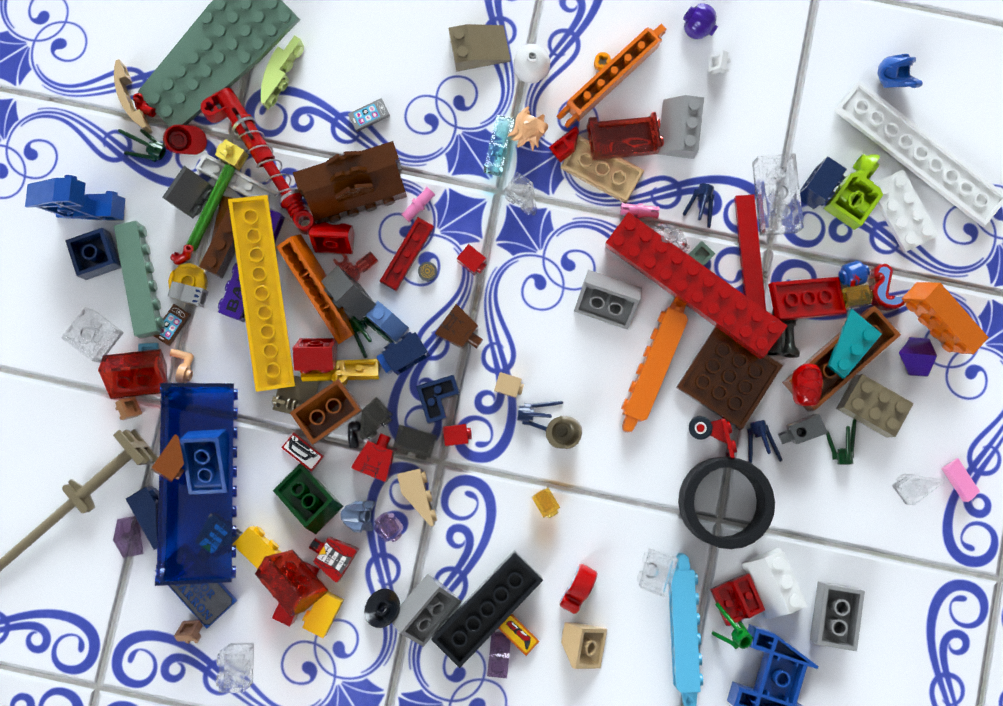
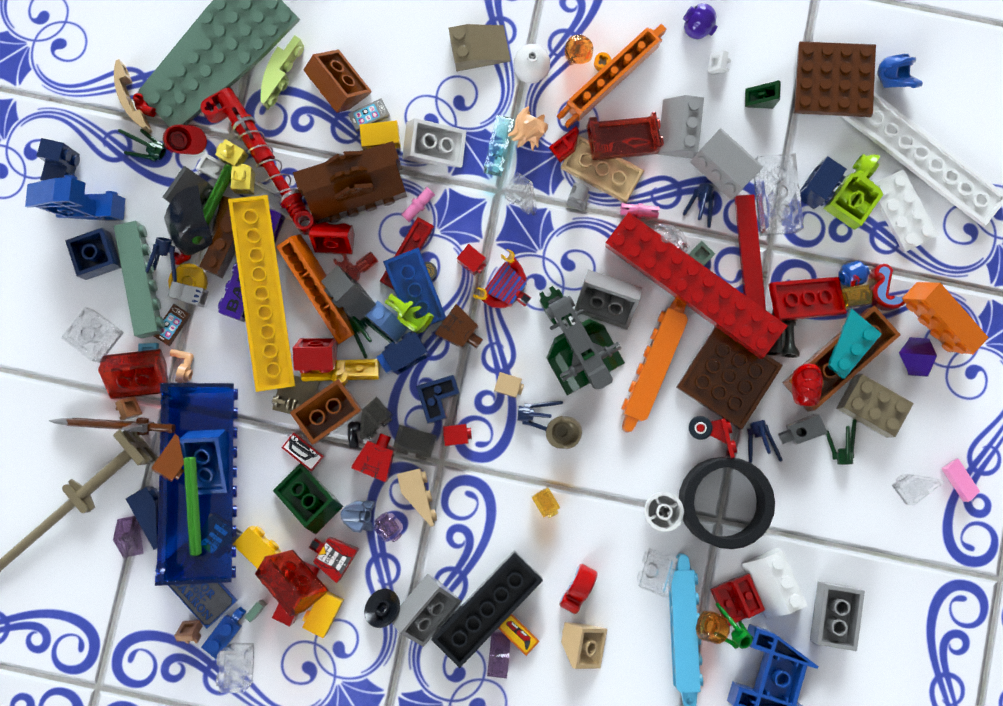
(58, 159): none -> dark blue brick
(141, 426): none -> reddish brown sword
(162, 247): none -> dark blue plant
(187, 217): none -> black piece
(192, 504): none -> bright green axle
(223, 633): none -> blue plate
(242, 179): none -> light yellow brick
(256, 610): none -> sand green tile
(336, 80): none -> dark orange slope
(379, 133): none -> yellow brick
(406, 314): none -> lime piece
(414, 284): none -> blue tile
(433, 143): none -> white slope
(506, 285): none -> torso
(578, 49): none -> clear orange hair
(578, 196): none -> light grey leg
(583, 350): none -> piece
(672, 514): none -> white cylinder
(712, 627): none -> clear orange hair
(726, 164): none -> light grey slope
(763, 95): none -> dark green slope
(835, 79): none -> reddish brown plate

